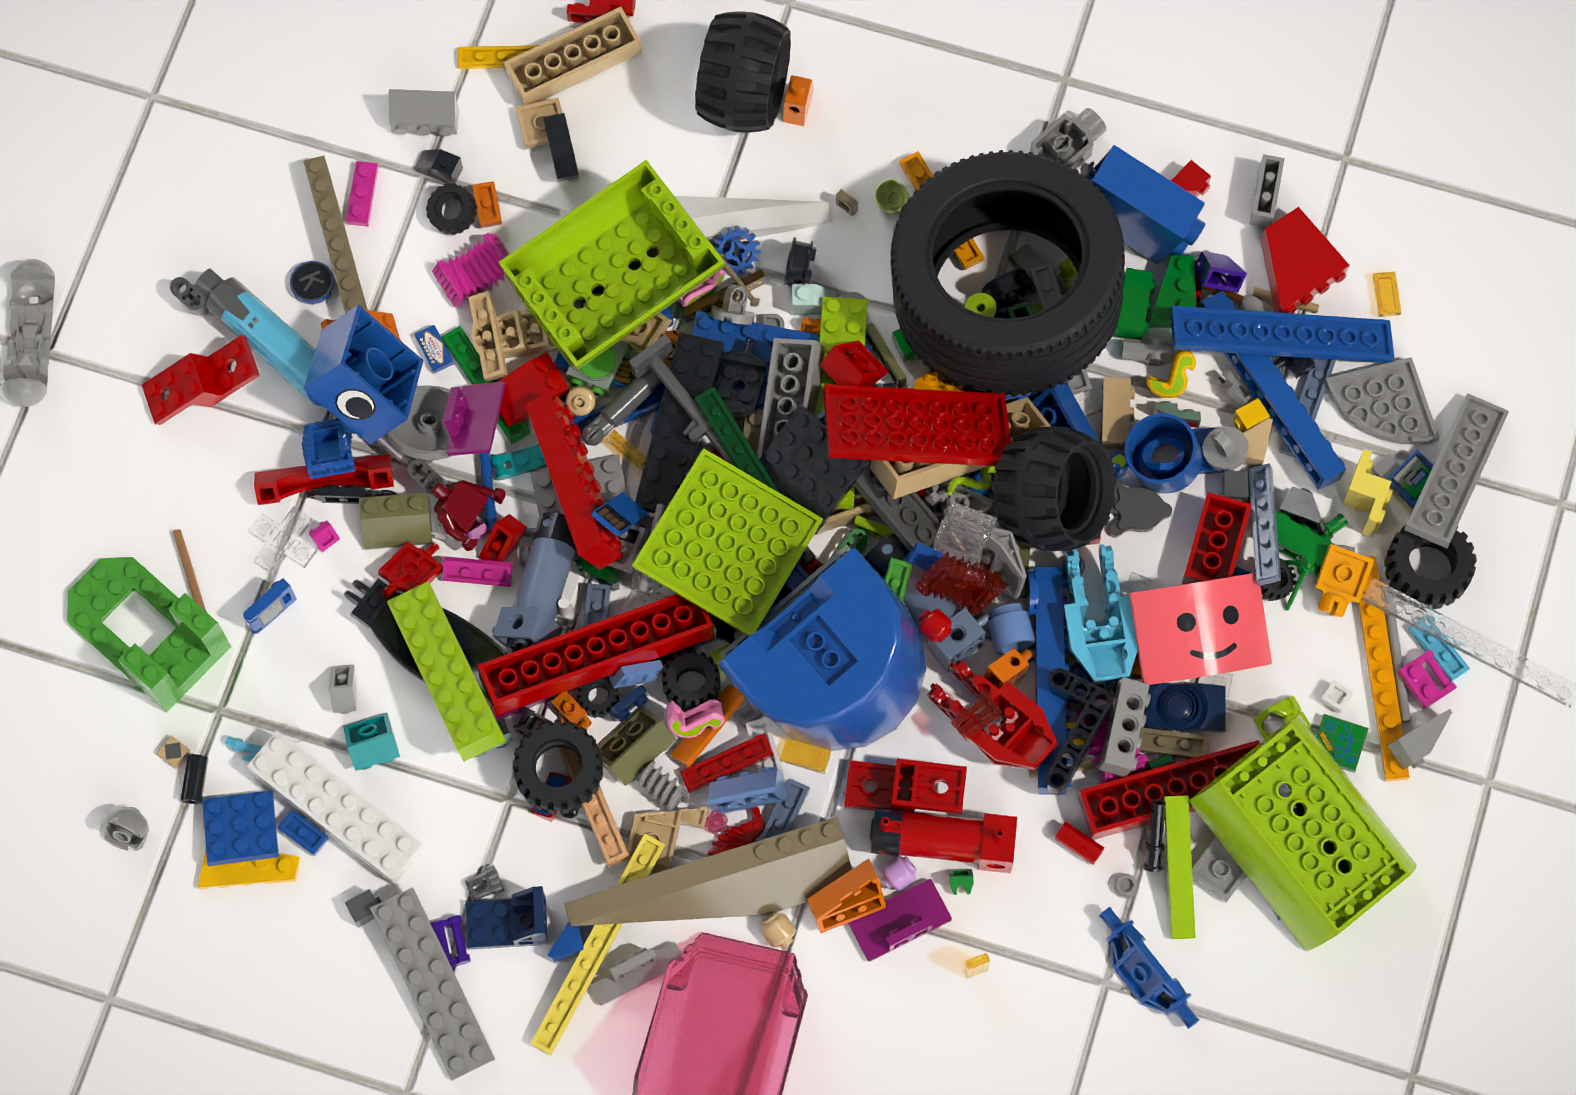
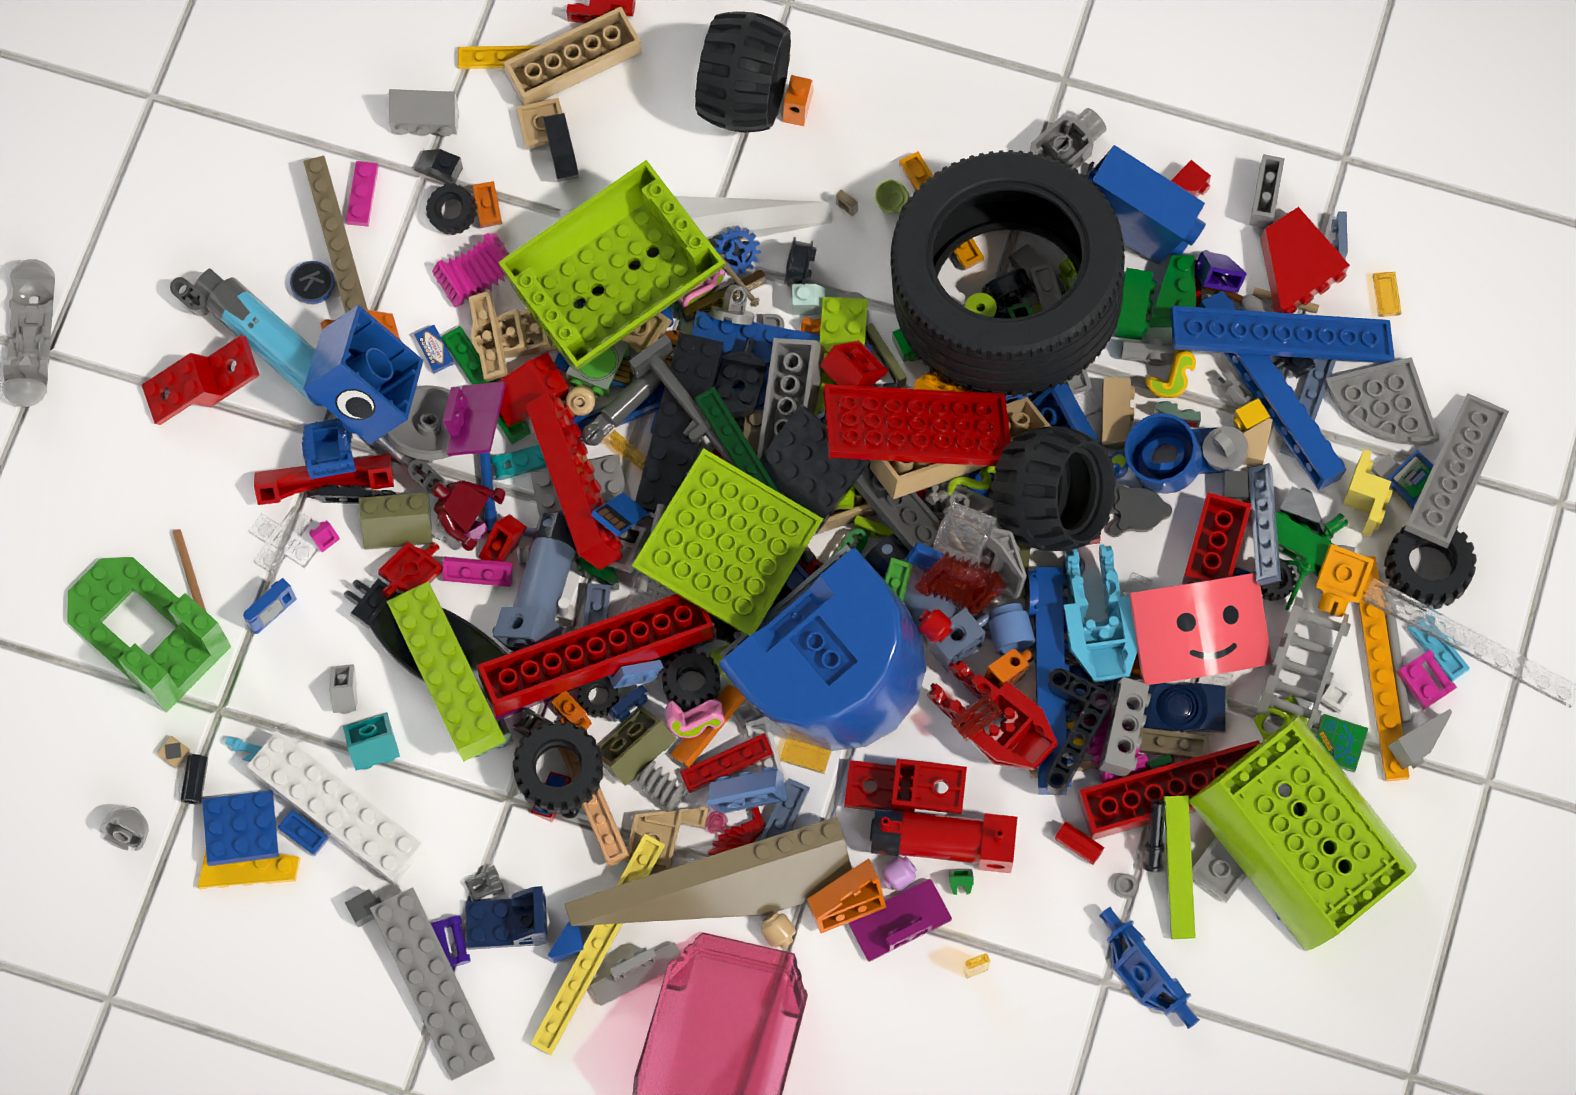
(1282, 662): none -> light grey fence
(1339, 227): none -> sand blue plate

